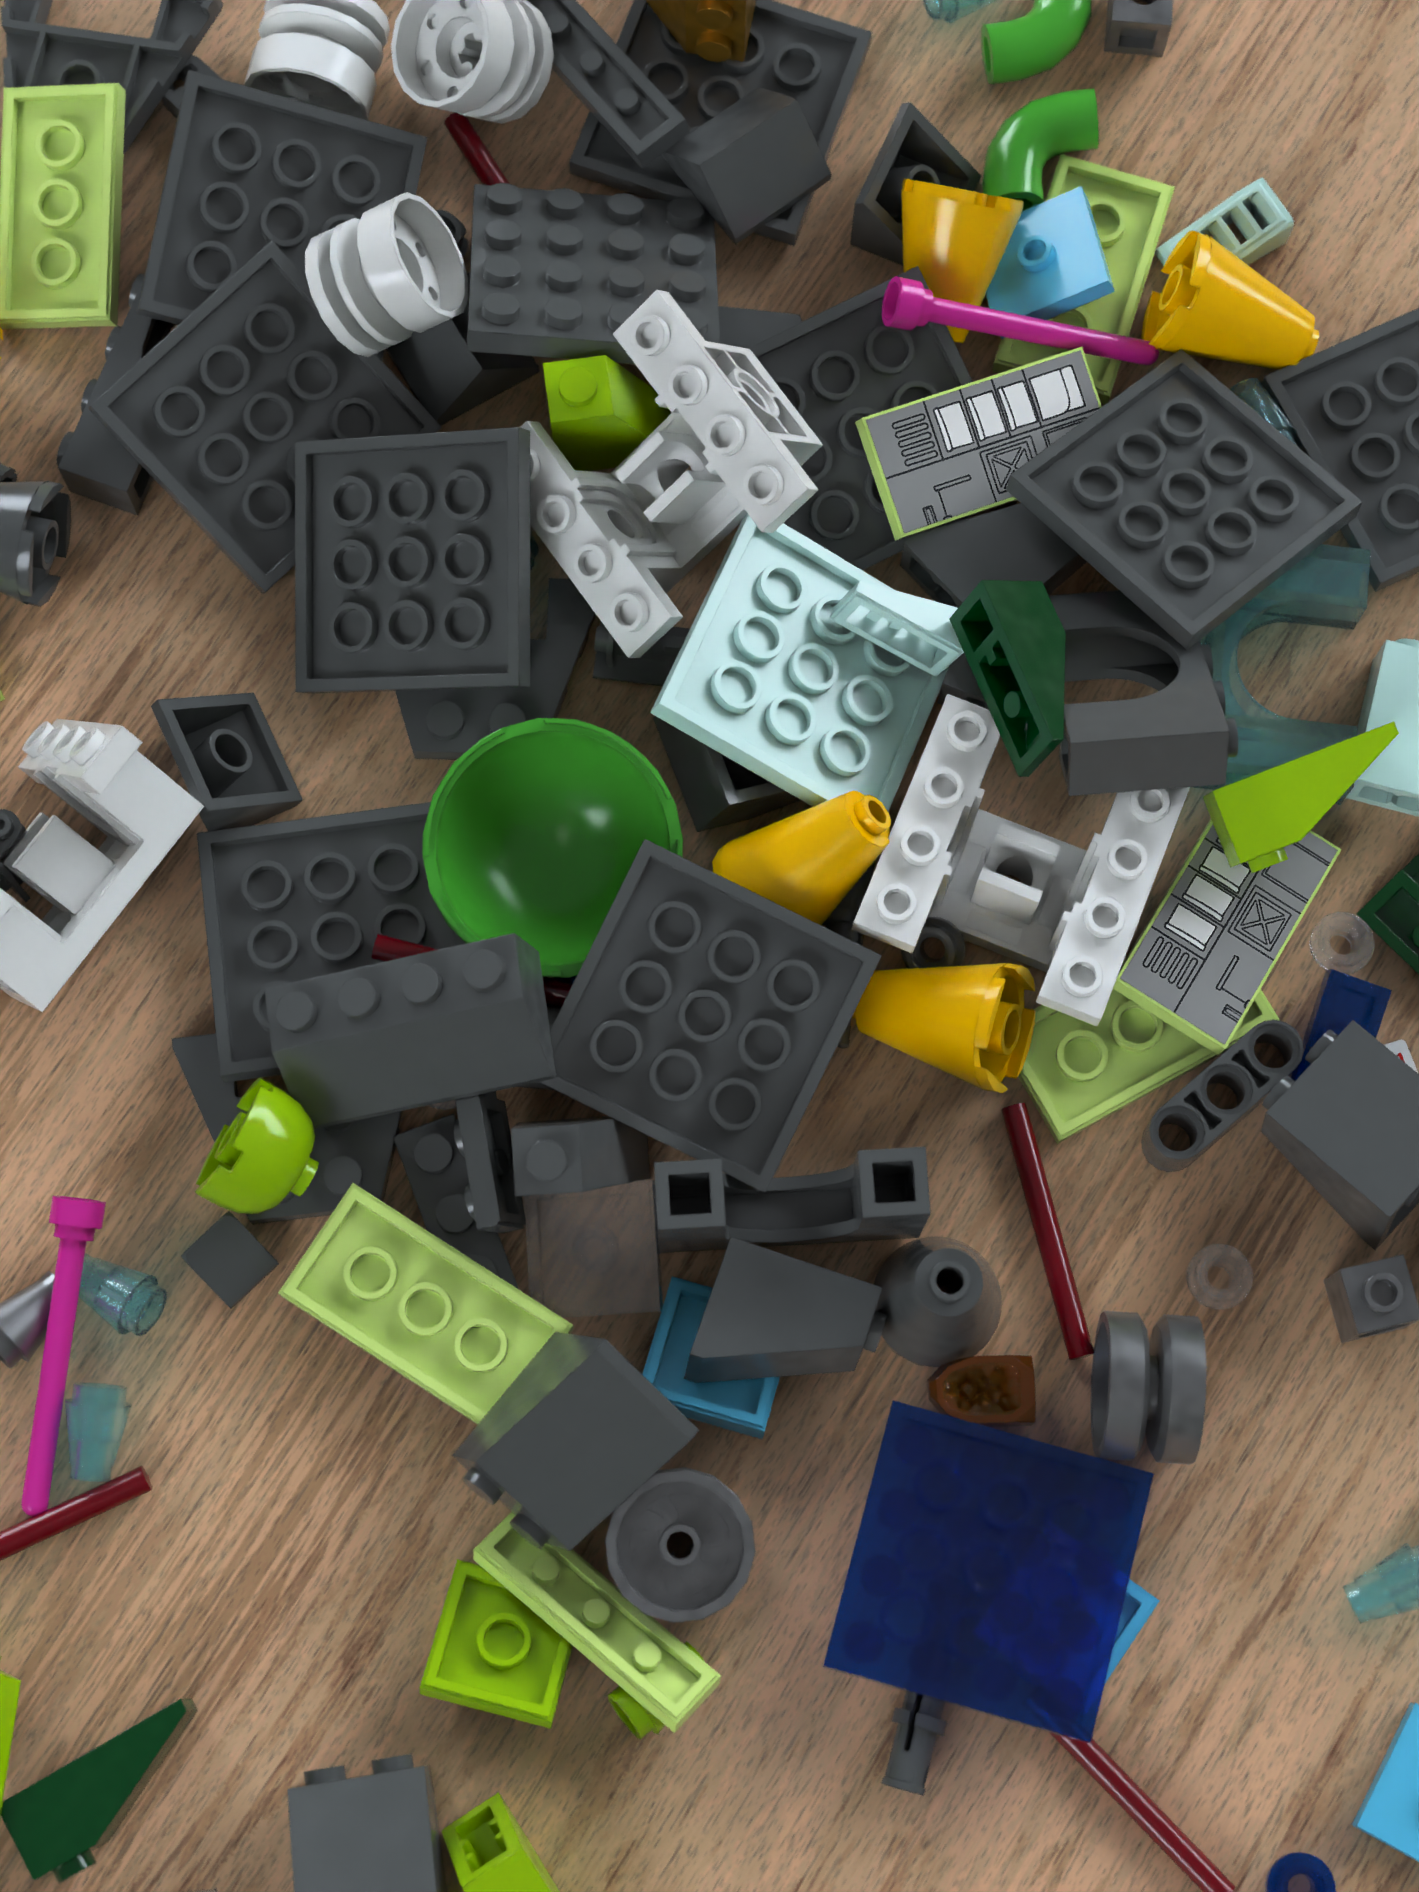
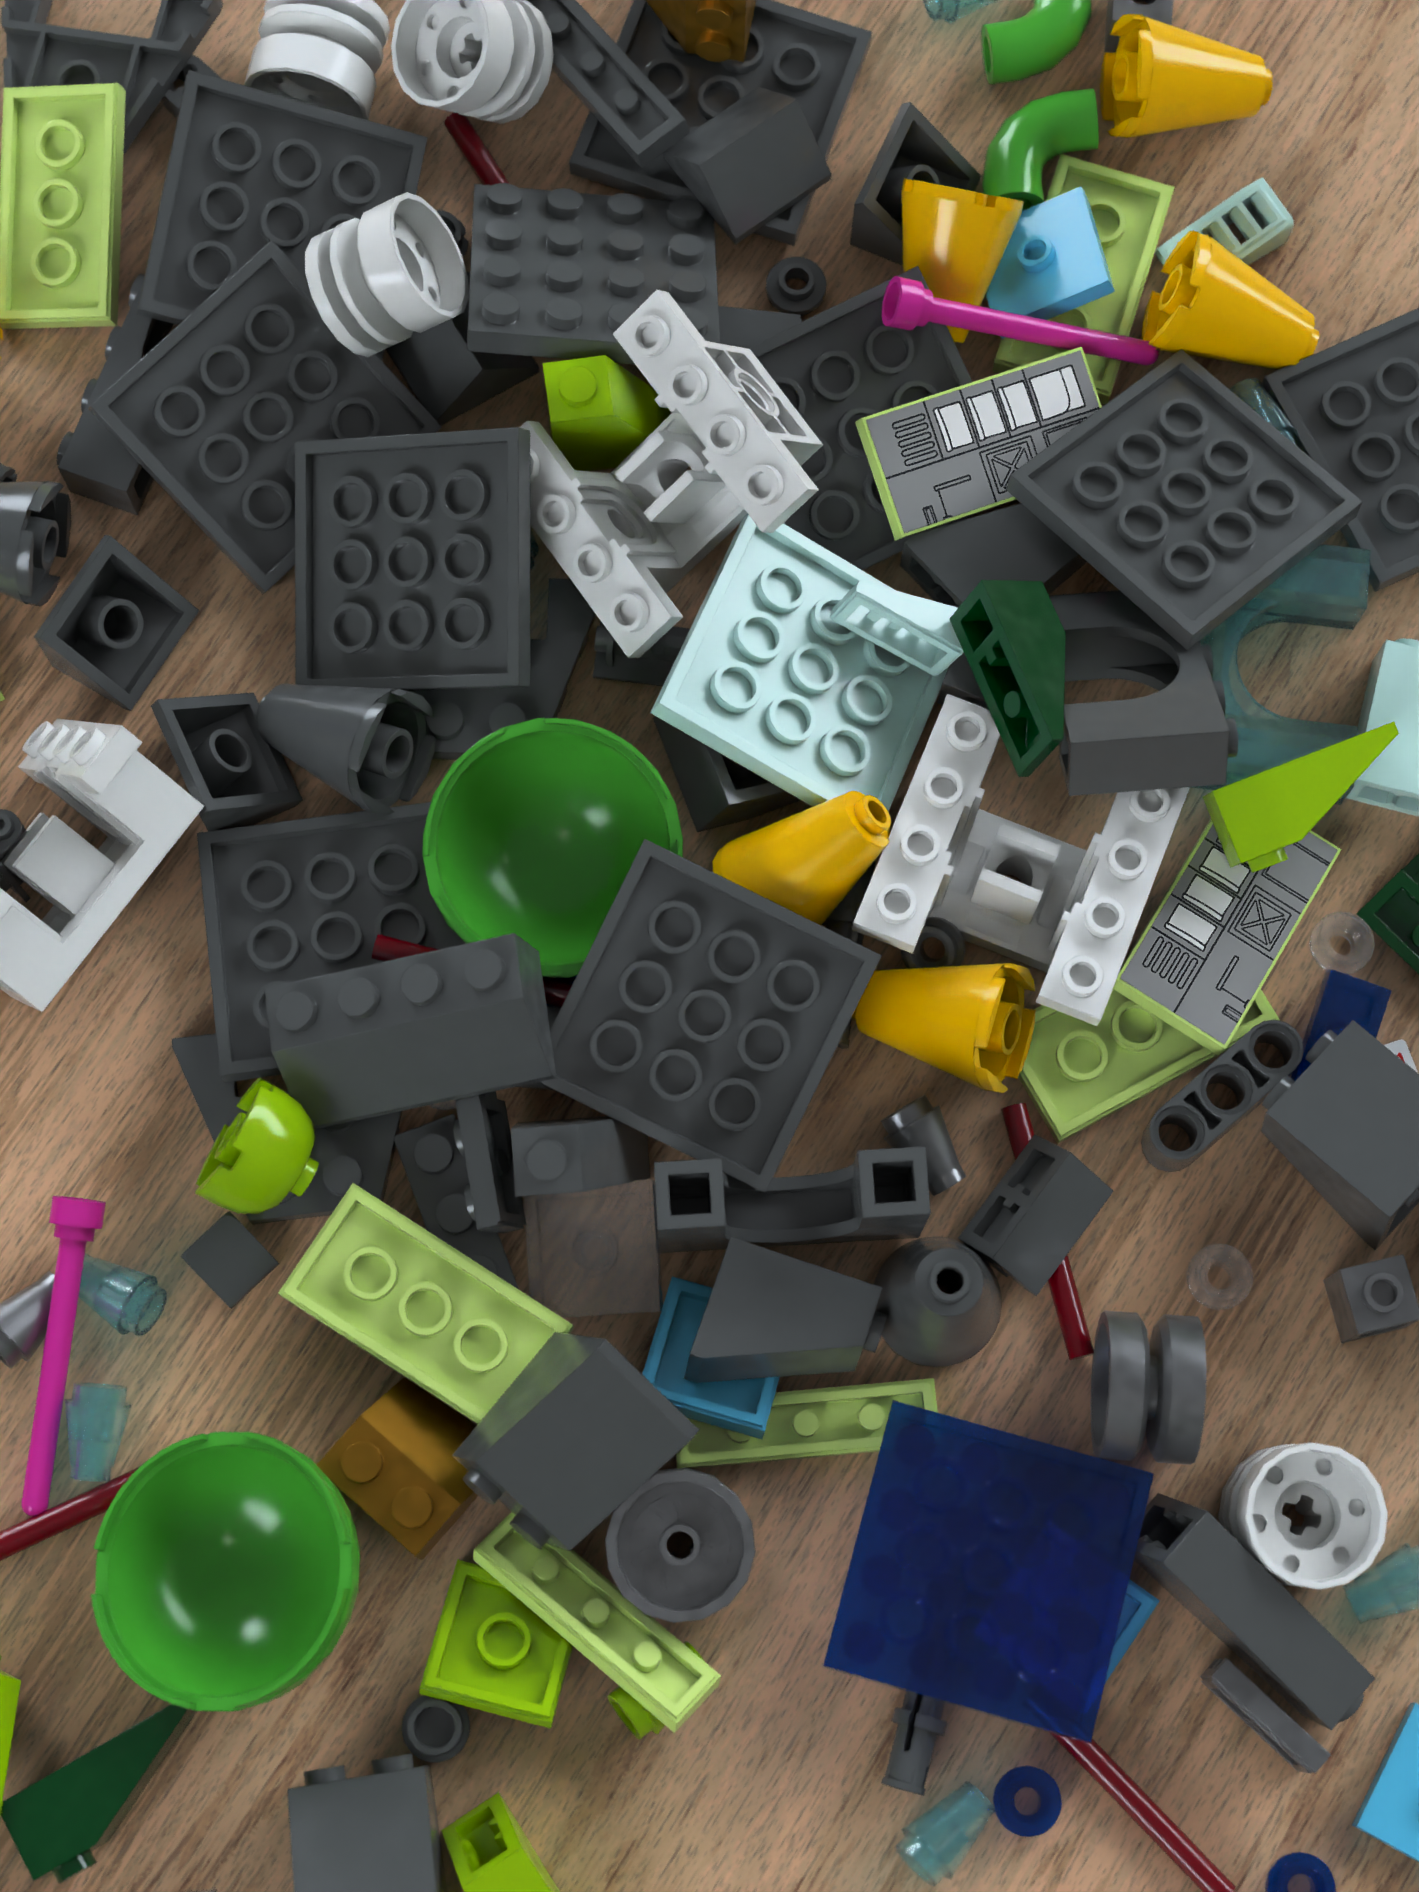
(115, 625): none -> dark grey slope
(225, 1571): none -> bright green piece
(353, 739): none -> dark grey cone
(402, 1465): none -> pearl gold slope
(435, 1729): none -> dark grey plate
(796, 301): none -> dark grey plate
(810, 1425): none -> yellowish green tile
(923, 1126): none -> flat silver cone
(944, 1834): none -> clear light blue cone
(986, 1390): rock -> none
(1036, 1214): none -> dark grey hinge
(1048, 1801): none -> clear blue plate
(1176, 79): none -> yellow cone
(1249, 1610): none -> dark grey slope
(1264, 1716): none -> flat silver tile
(1340, 1506): none -> white wheel

